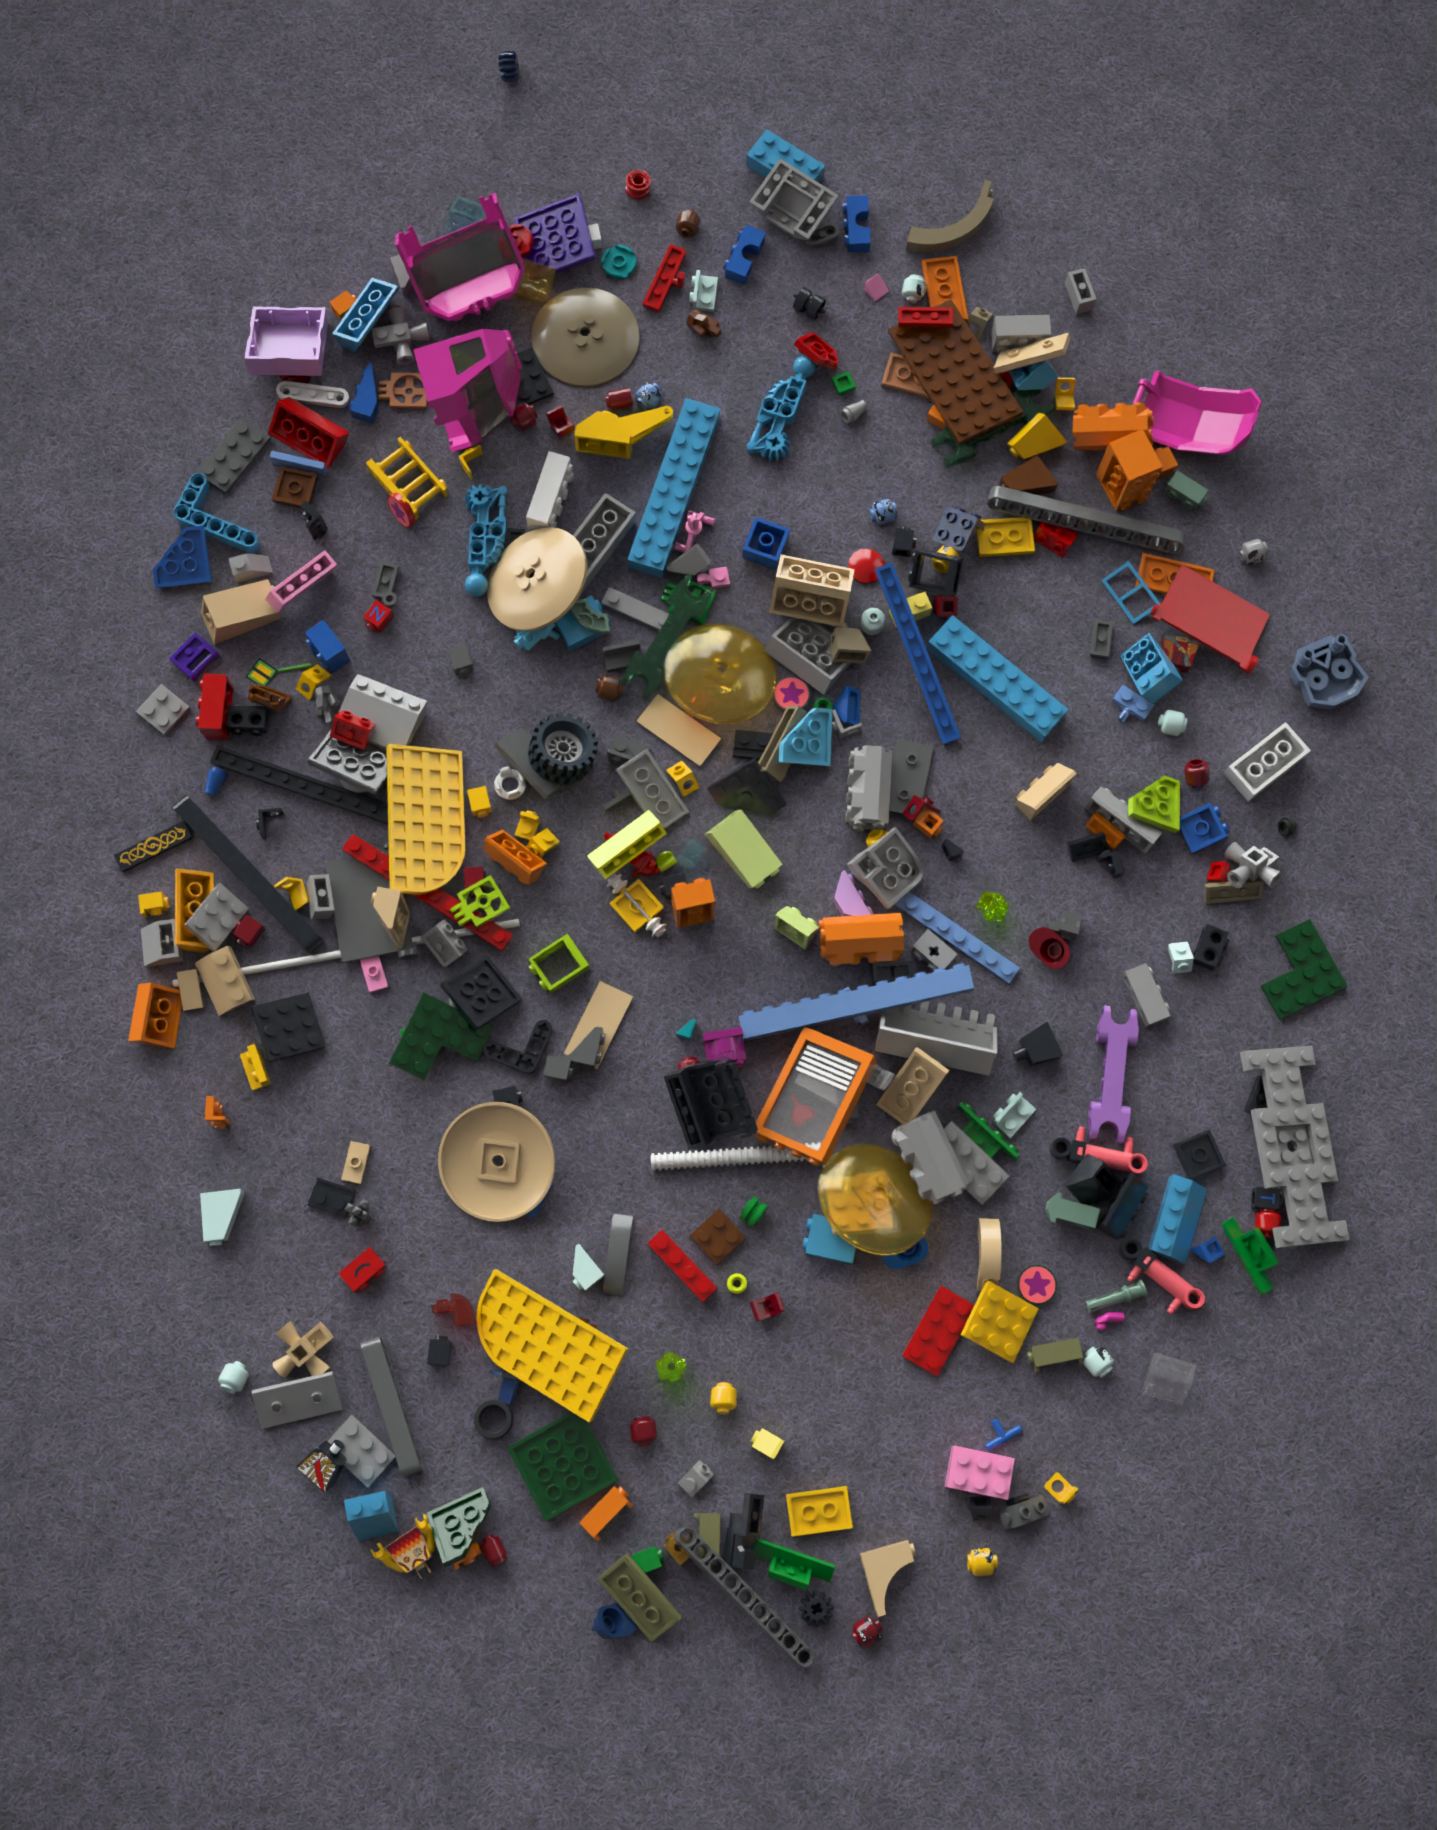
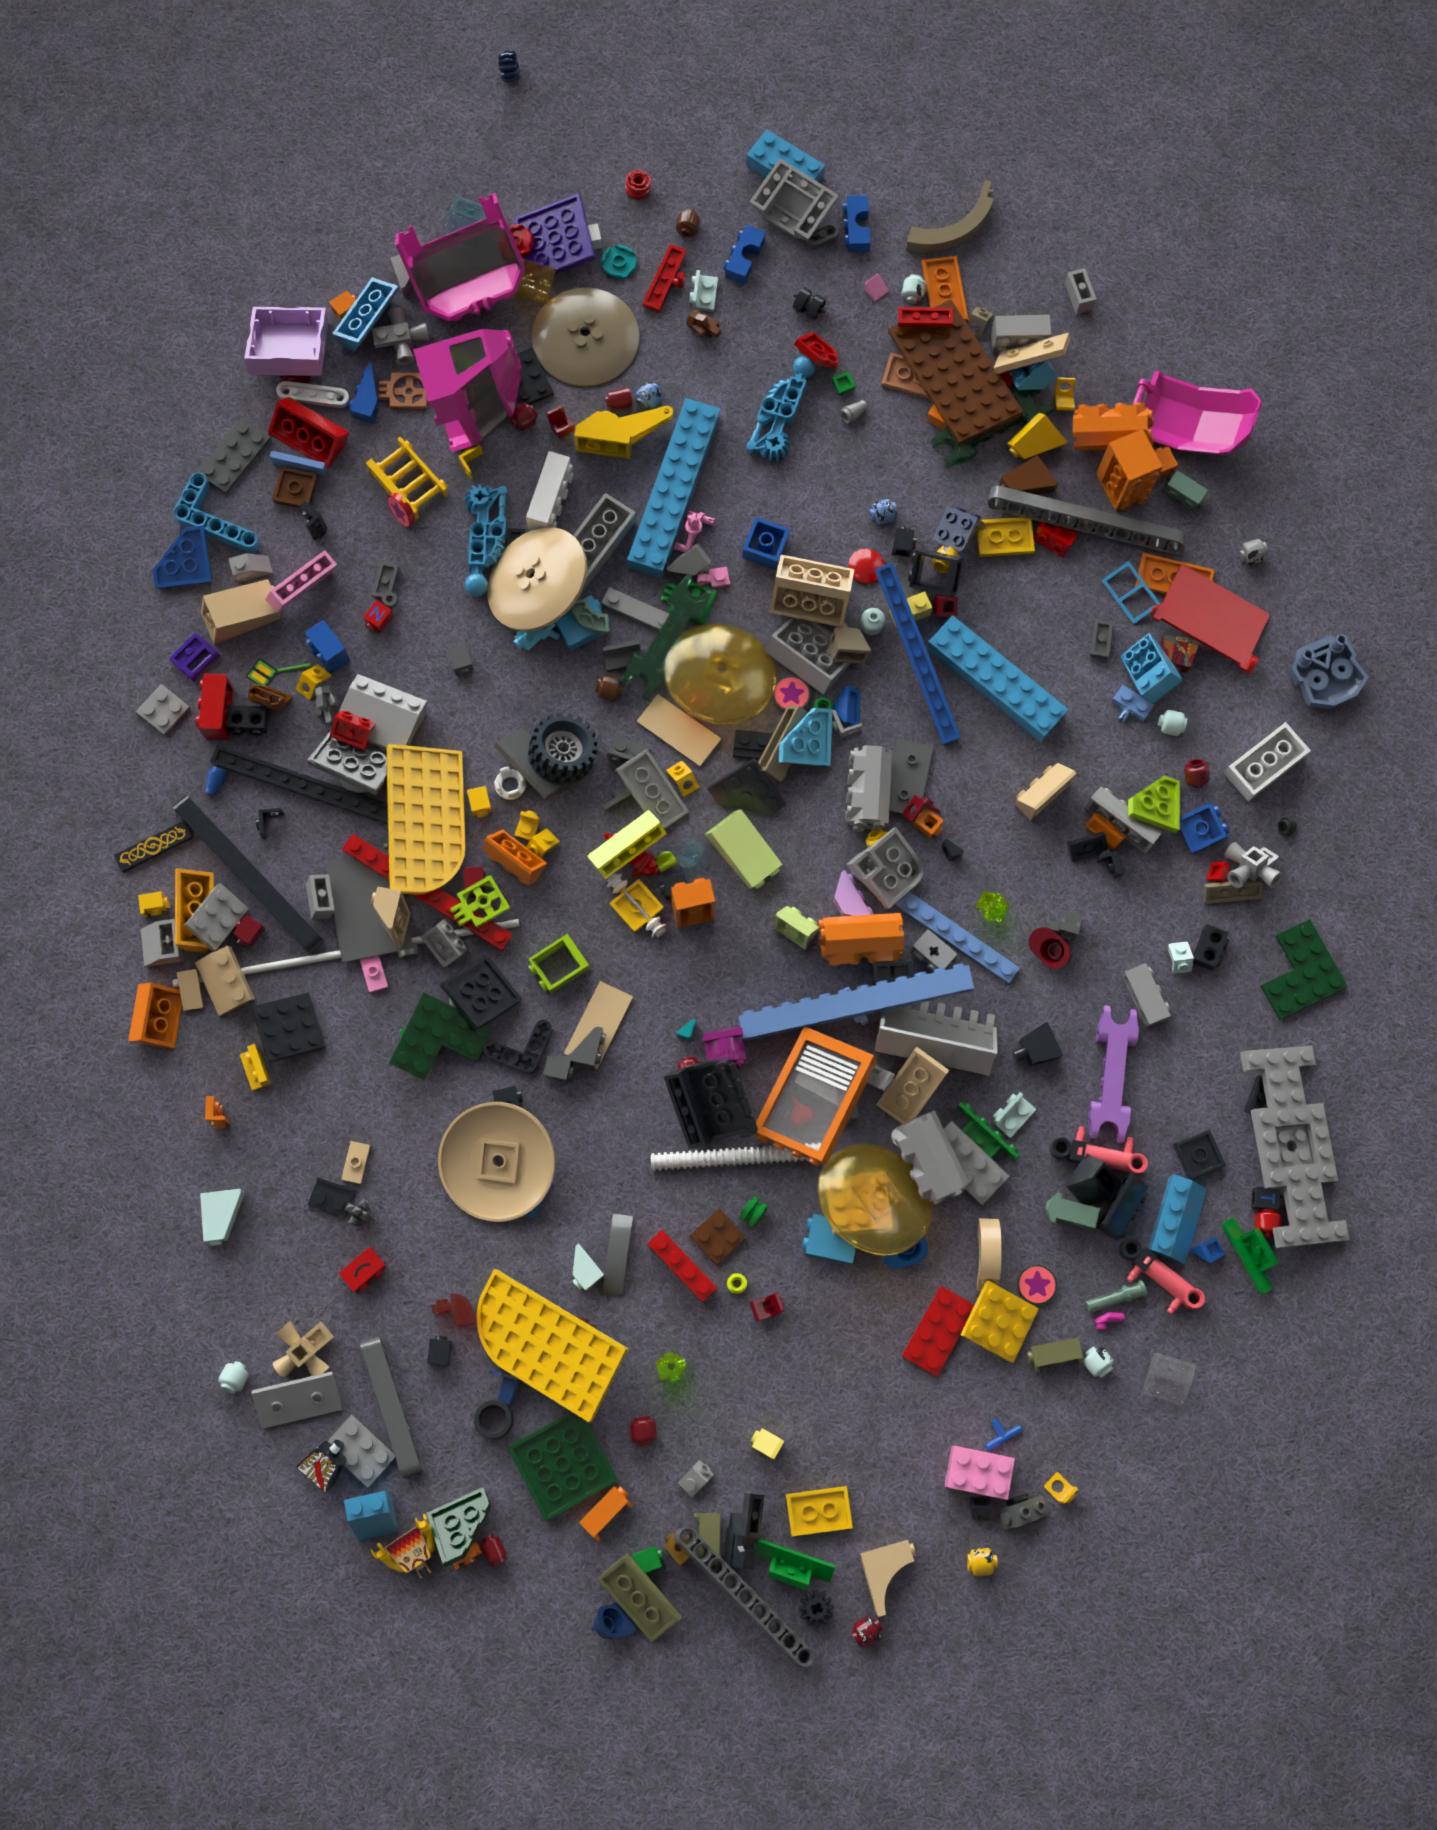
(296, 891): yellow bracket -> none
(723, 1398): yellow head -> none

